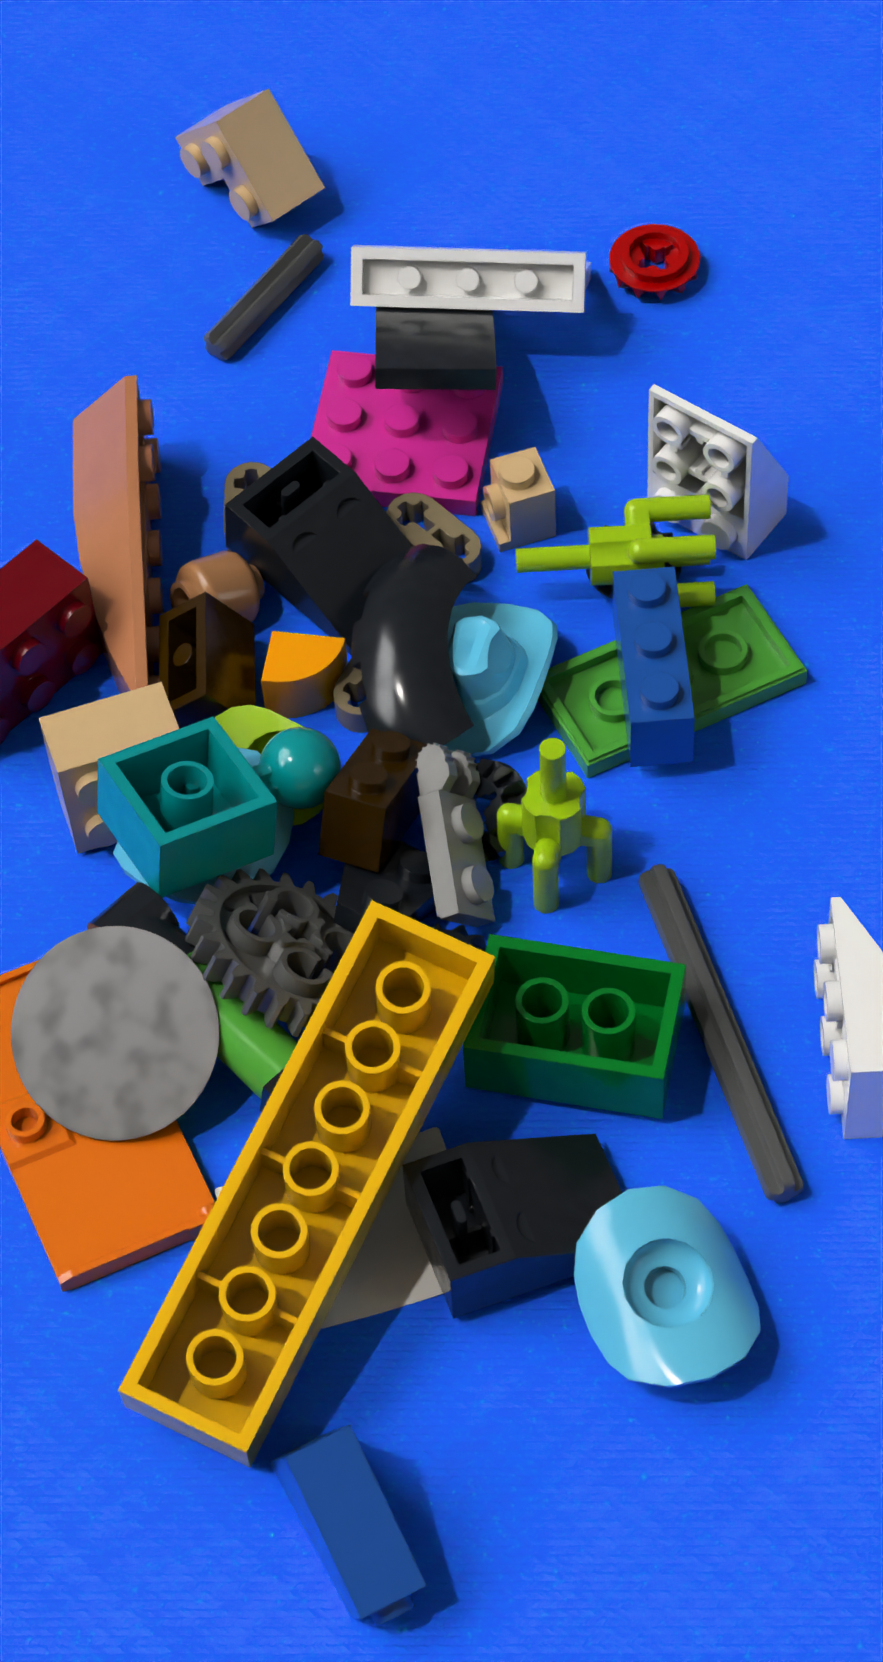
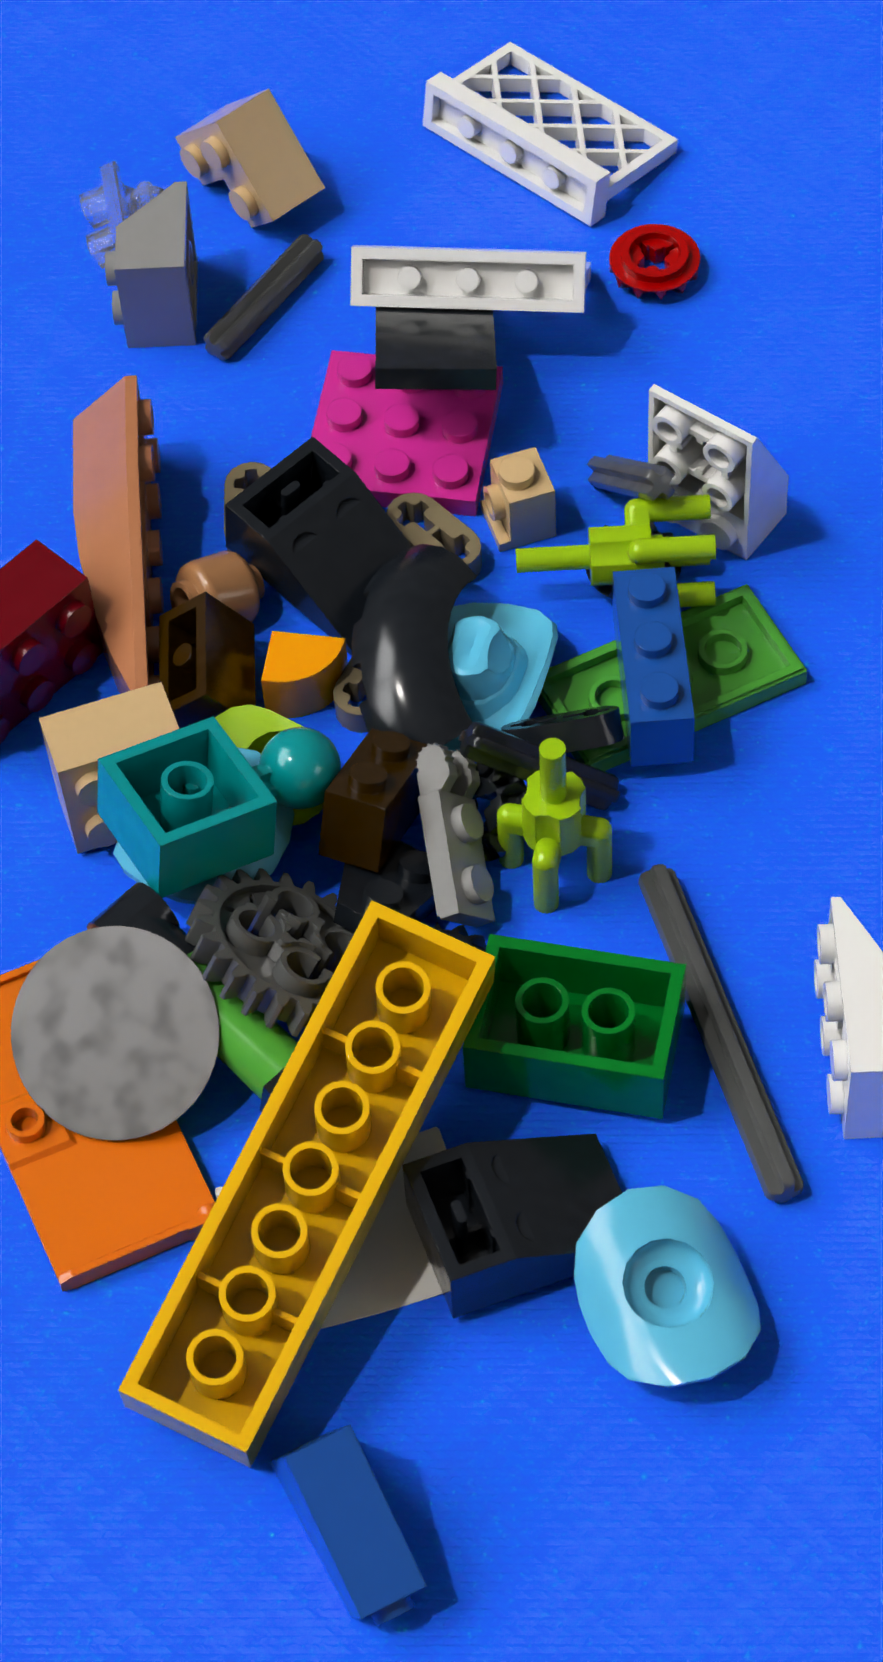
(111, 205): none -> clear hips
(156, 272): none -> slope
(521, 759): none -> black axle
(532, 150): none -> white fence
(577, 729): none -> black beam
(631, 477): none -> dark grey axle

